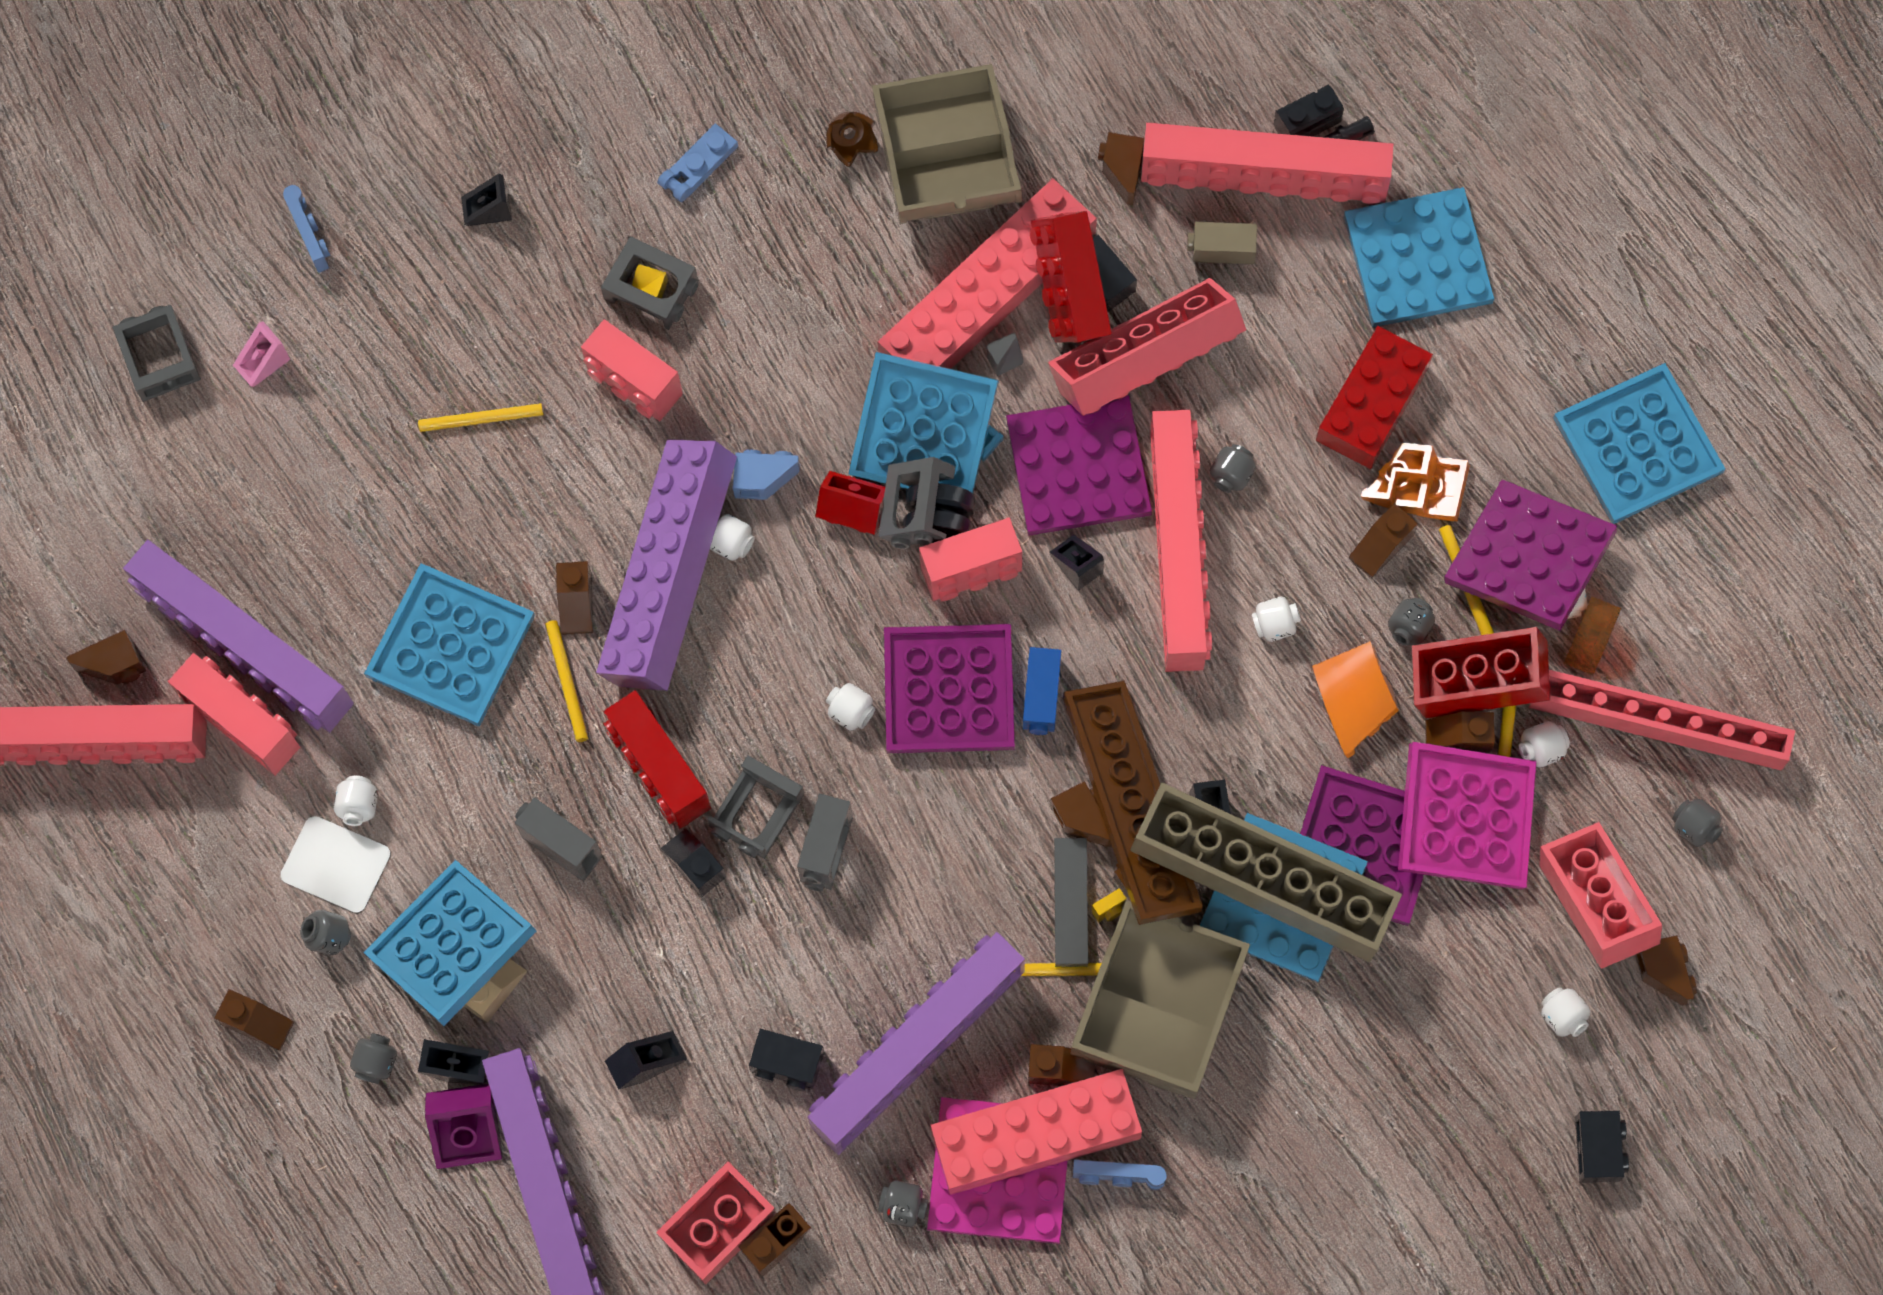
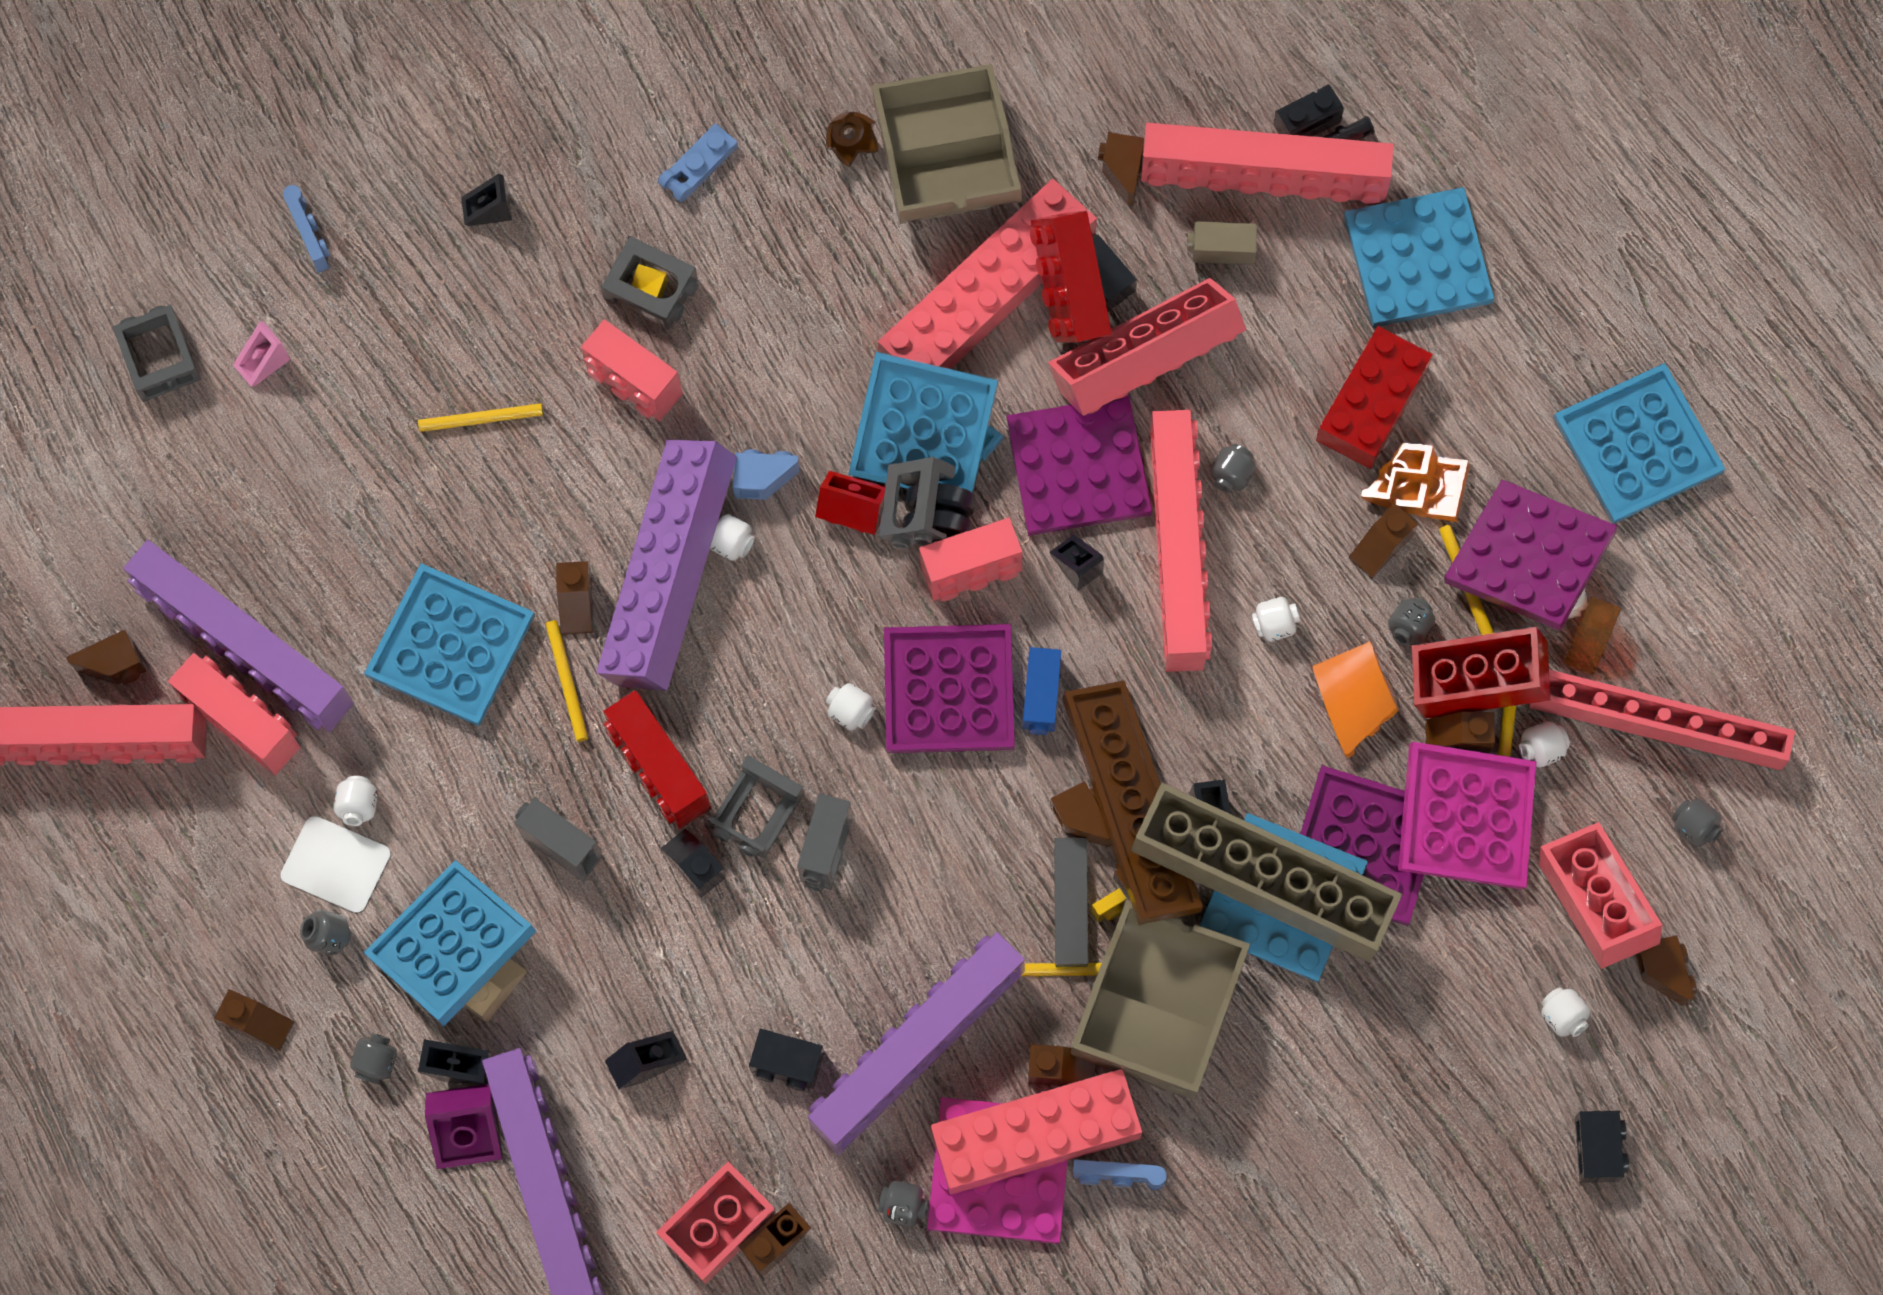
(1004, 354): dark grey slope -> none

